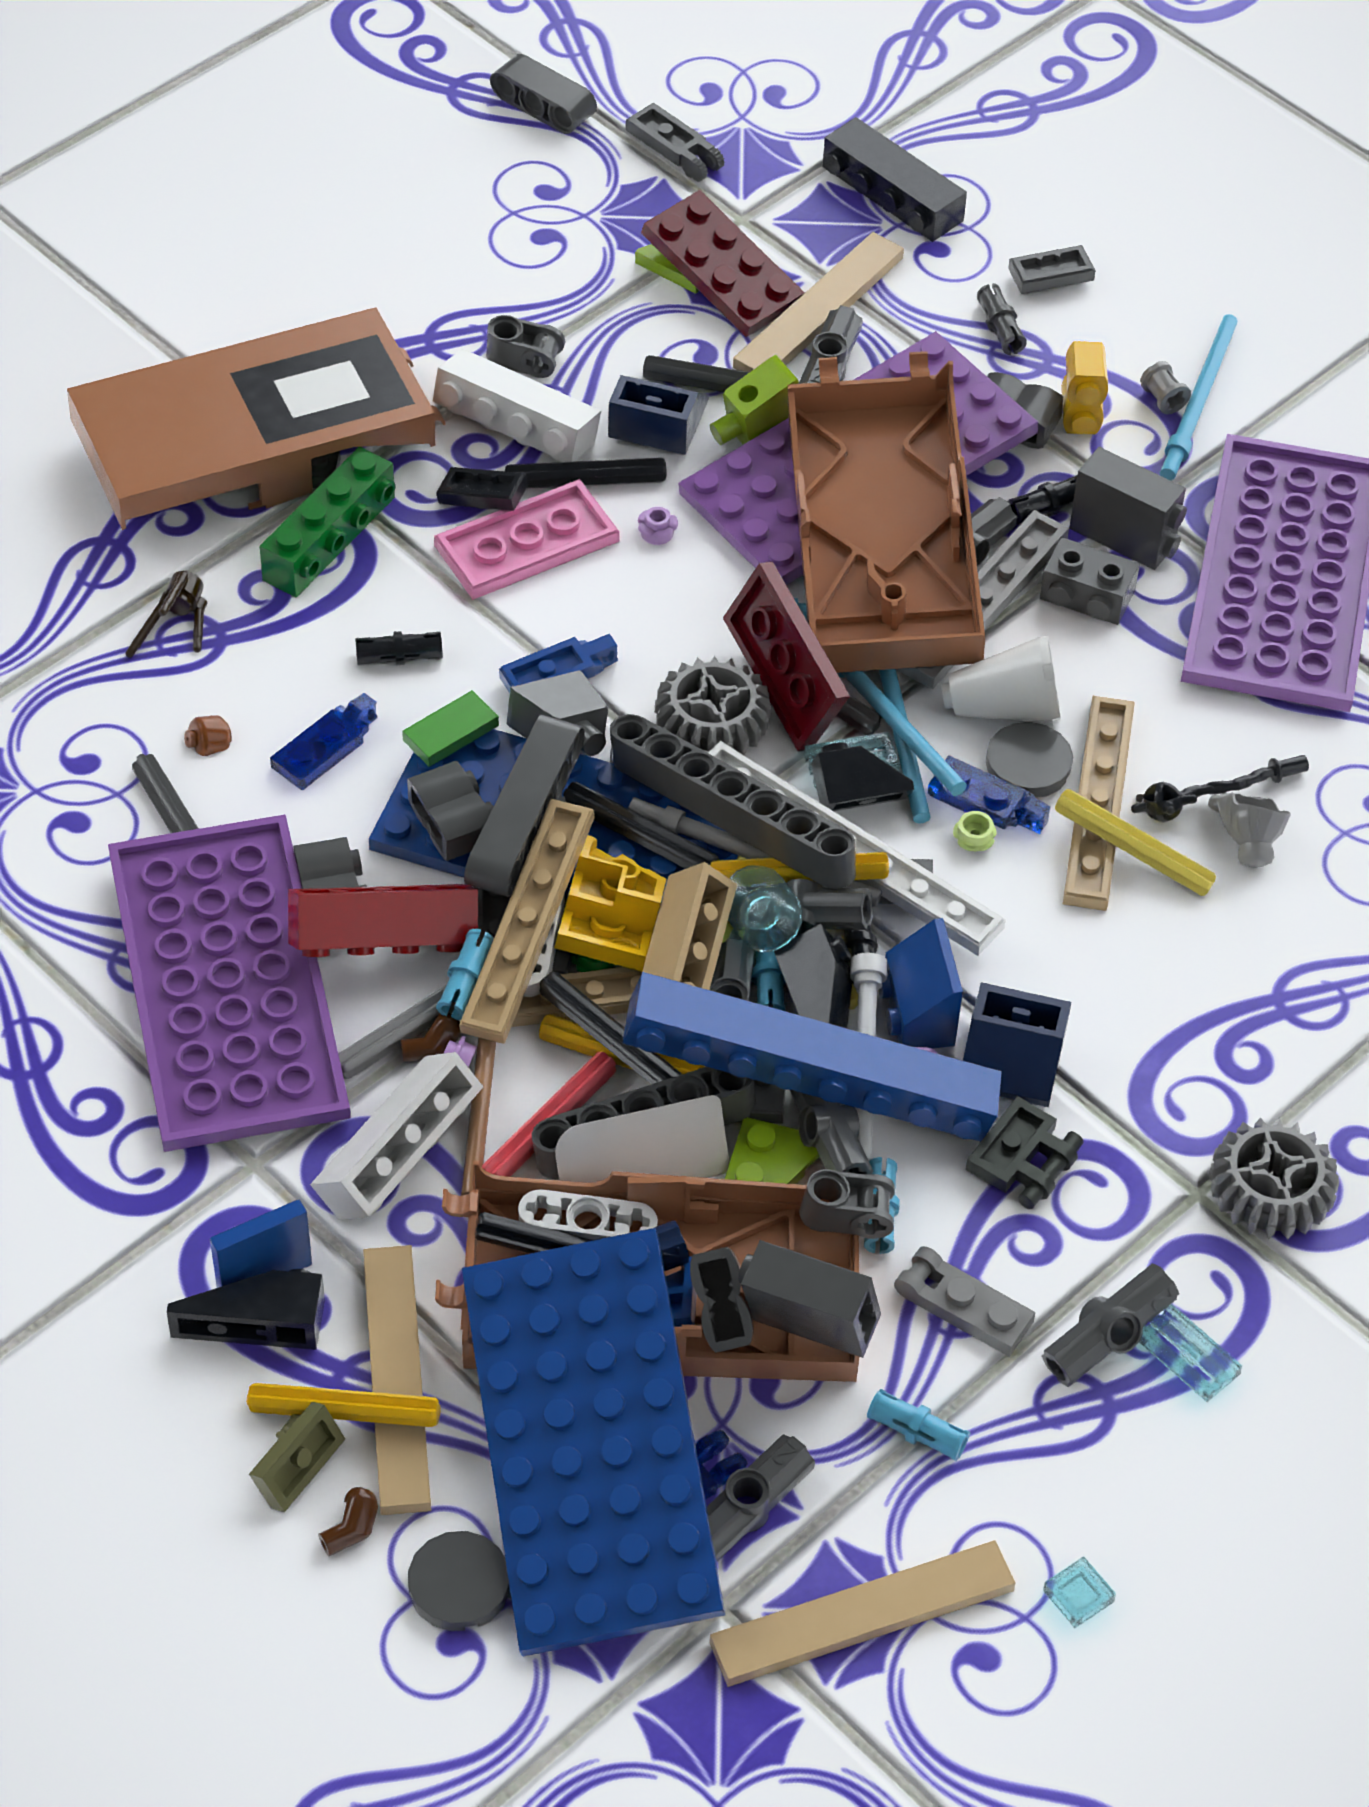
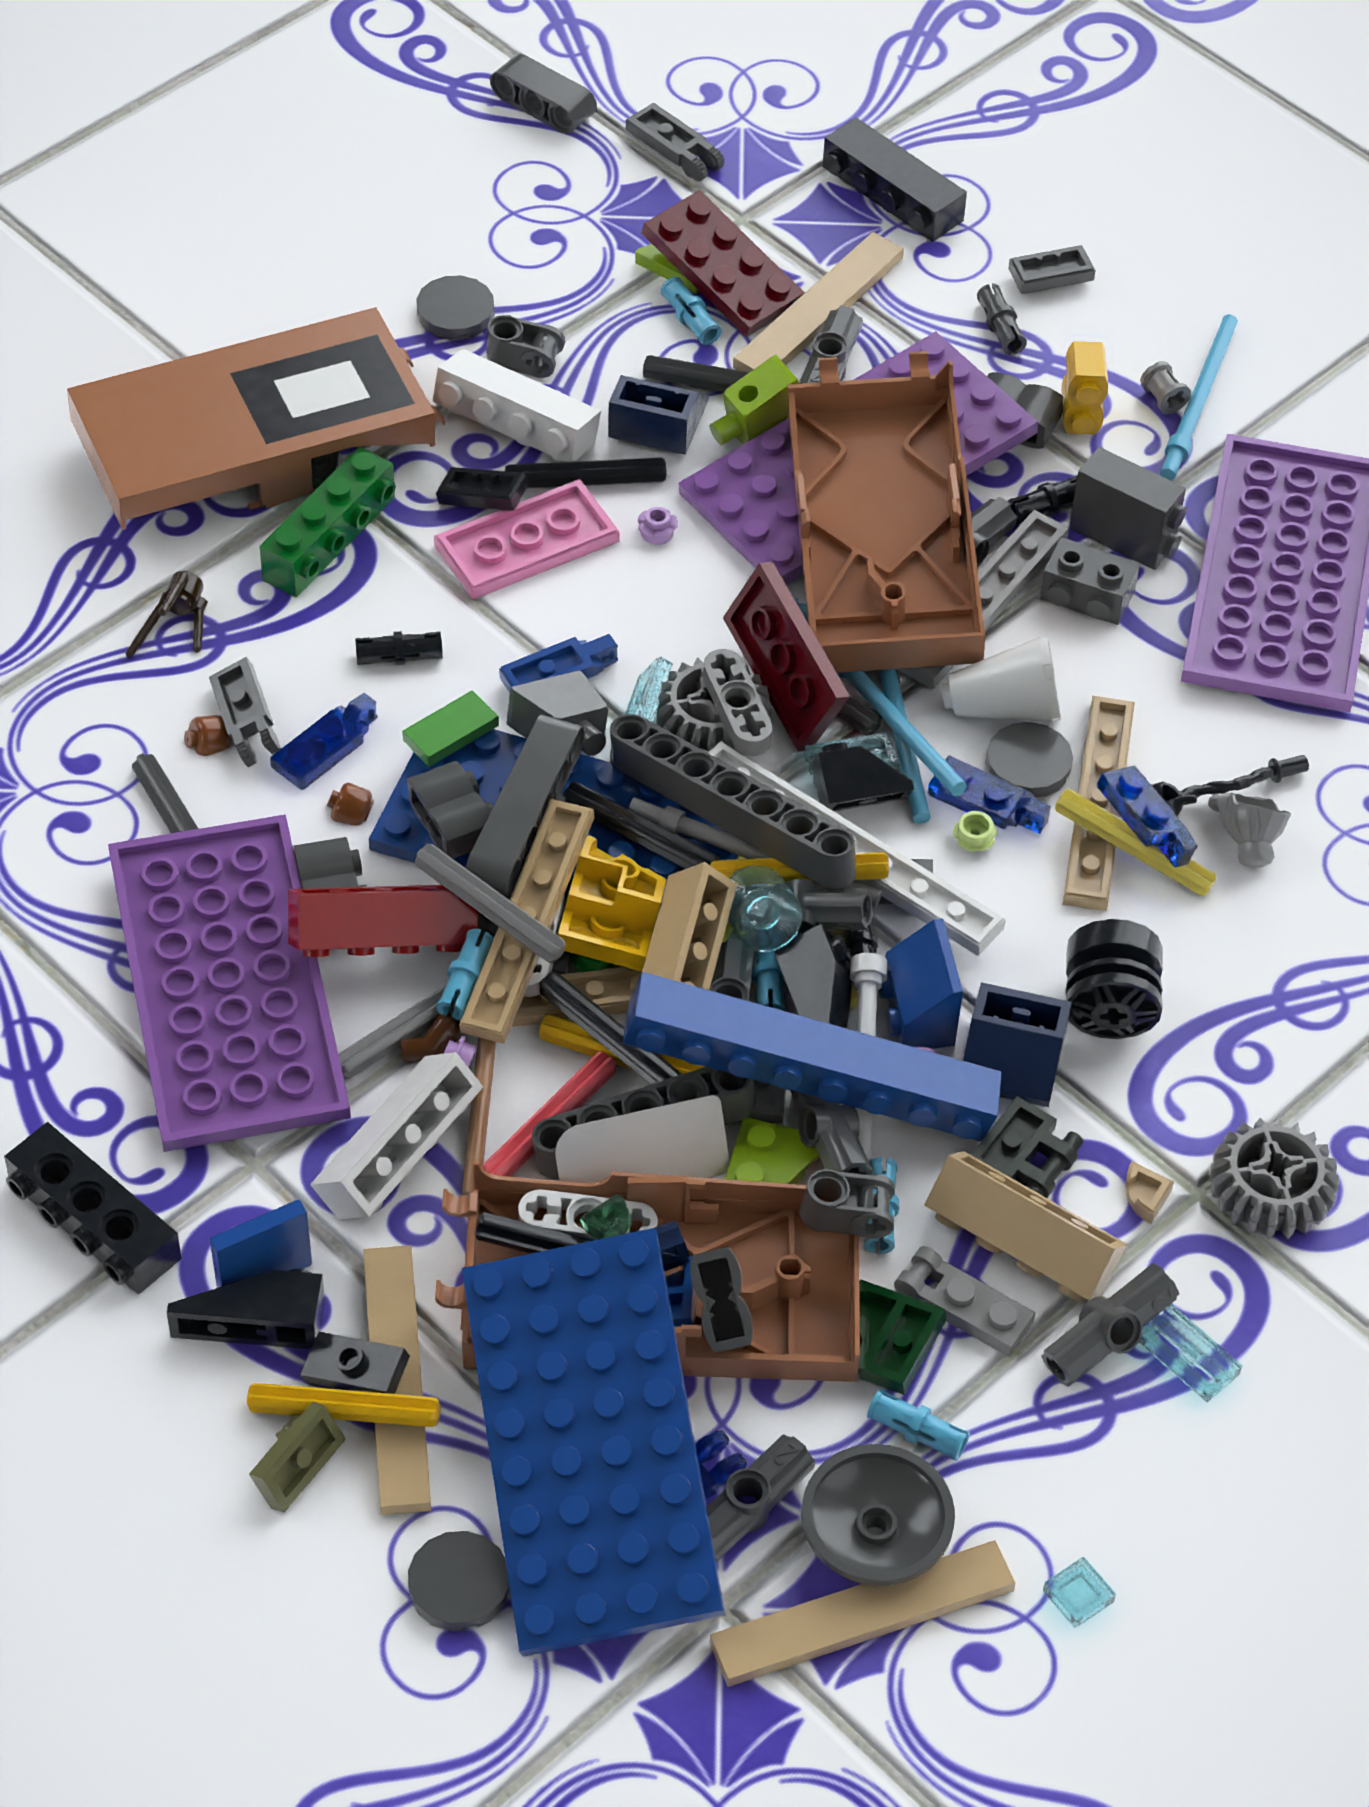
(52, 1157): none -> black brick
(244, 708): none -> hinge
(350, 804): none -> dark orange piece
(354, 1364): none -> plate
(356, 1522): reddish brown arm -> none
(455, 306): none -> dark grey tile
(490, 903): none -> light grey axle
(608, 1218): none -> clear green tile
(648, 686): none -> clear light blue tile
(702, 325): none -> medium azure pin
(734, 717): none -> light grey beam
(810, 1298): dark grey brick -> none
(882, 1490): none -> dark grey dish
(894, 1335): none -> dark green wing
(1025, 1226): none -> tan brick
(1114, 978): none -> black wheel
(1146, 1191): none -> tan tile
(1147, 814): none -> clear blue hinge

